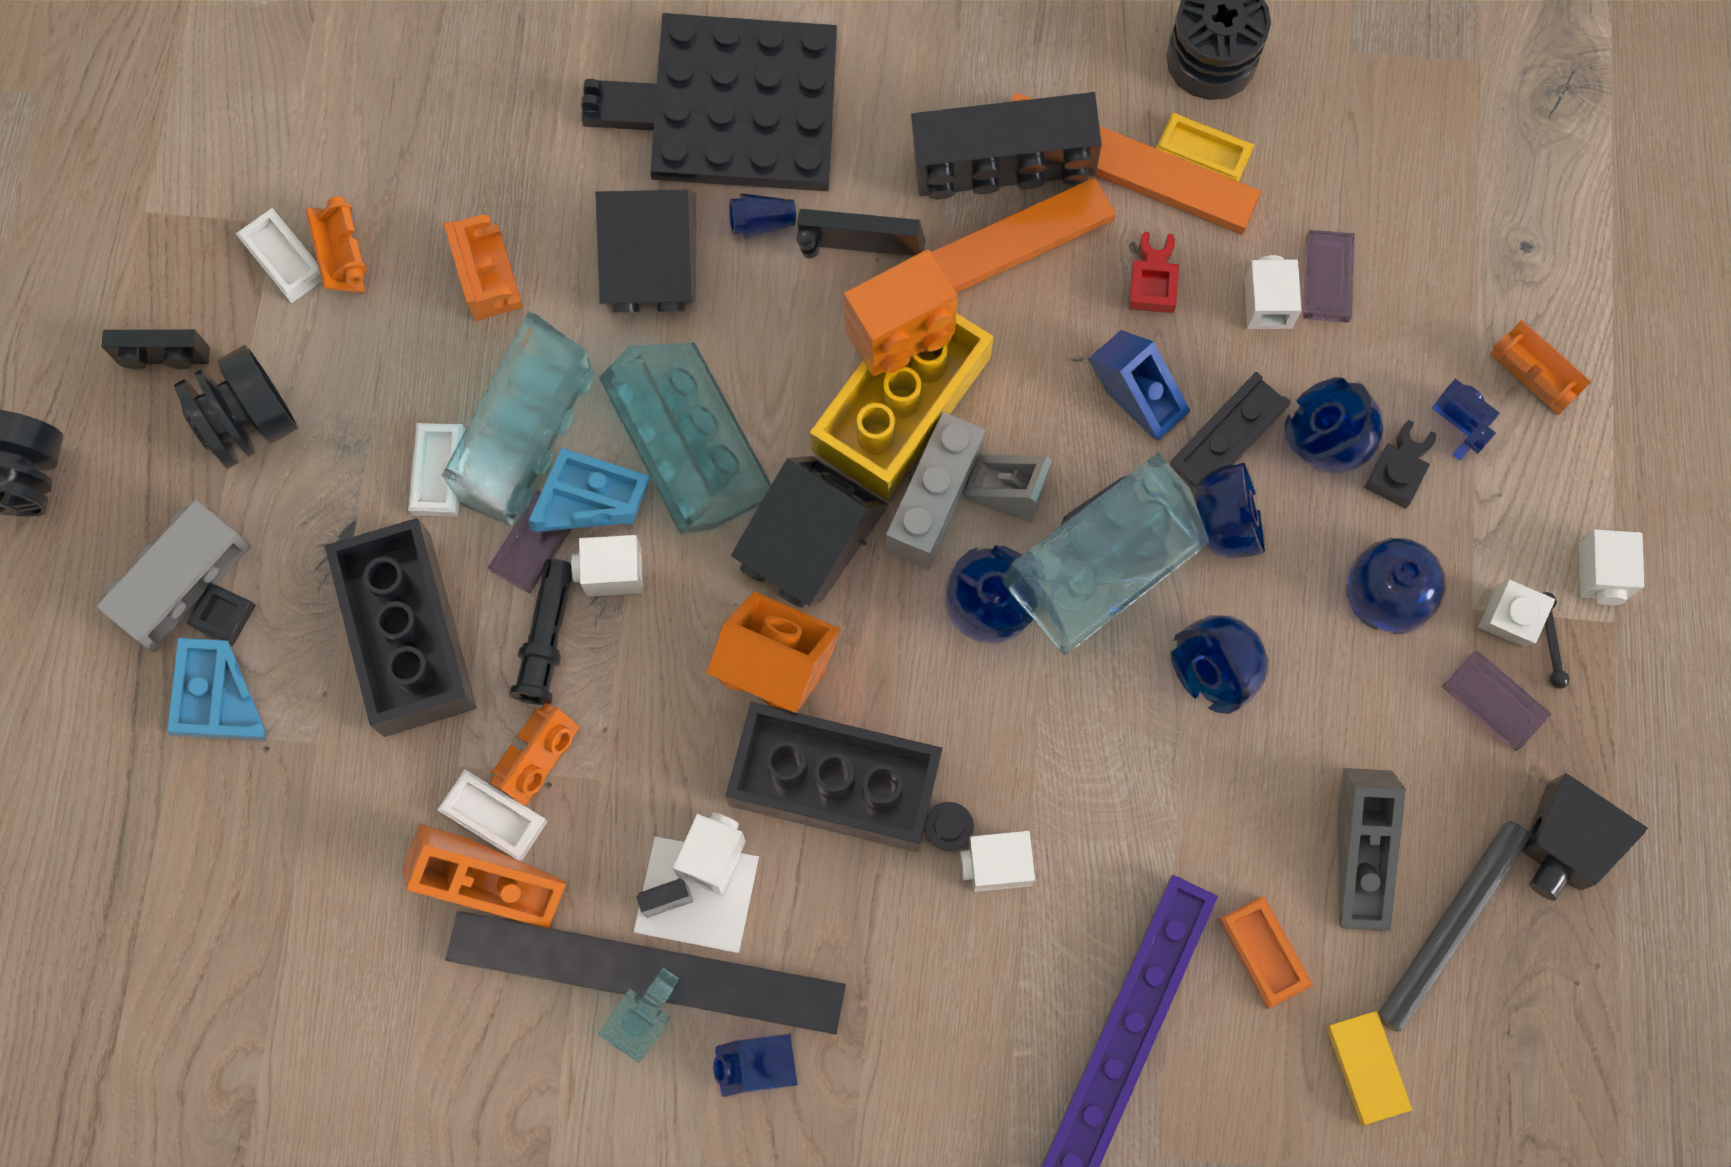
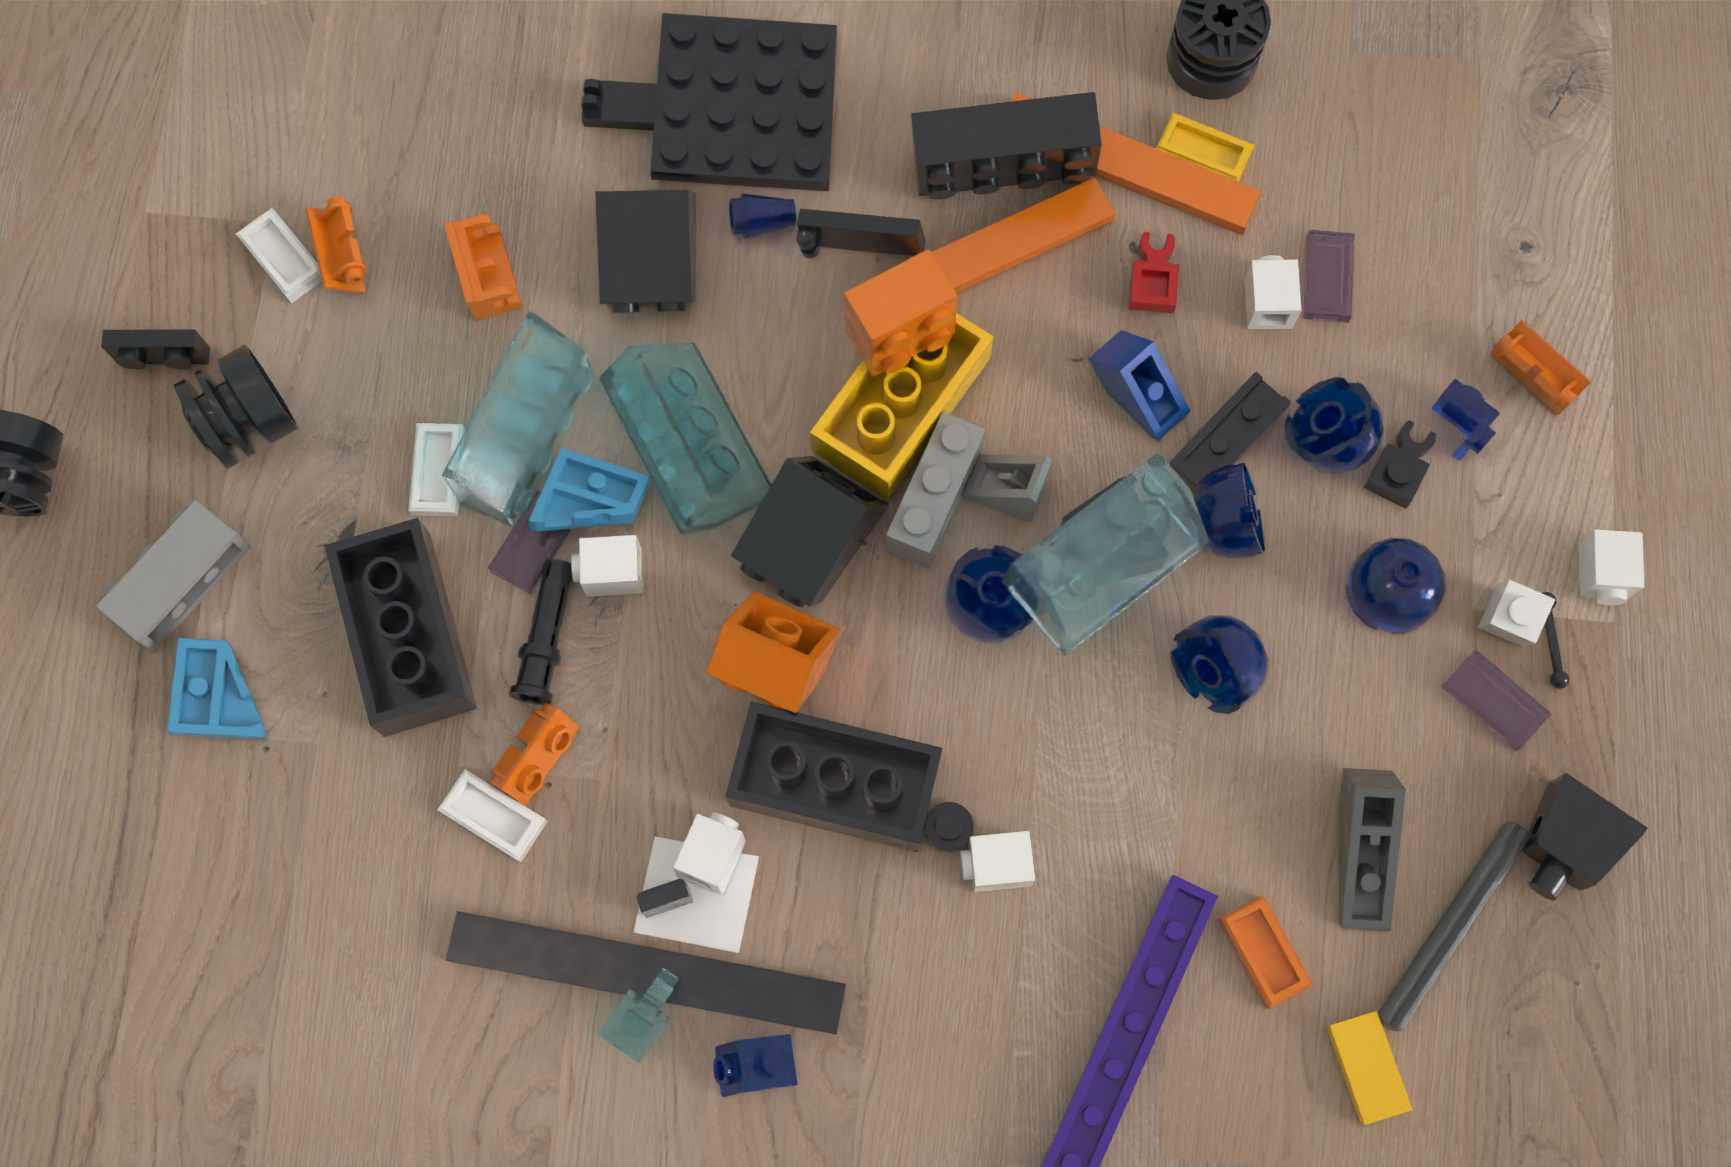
(221, 614): black tile -> none
(480, 877): orange slope -> none

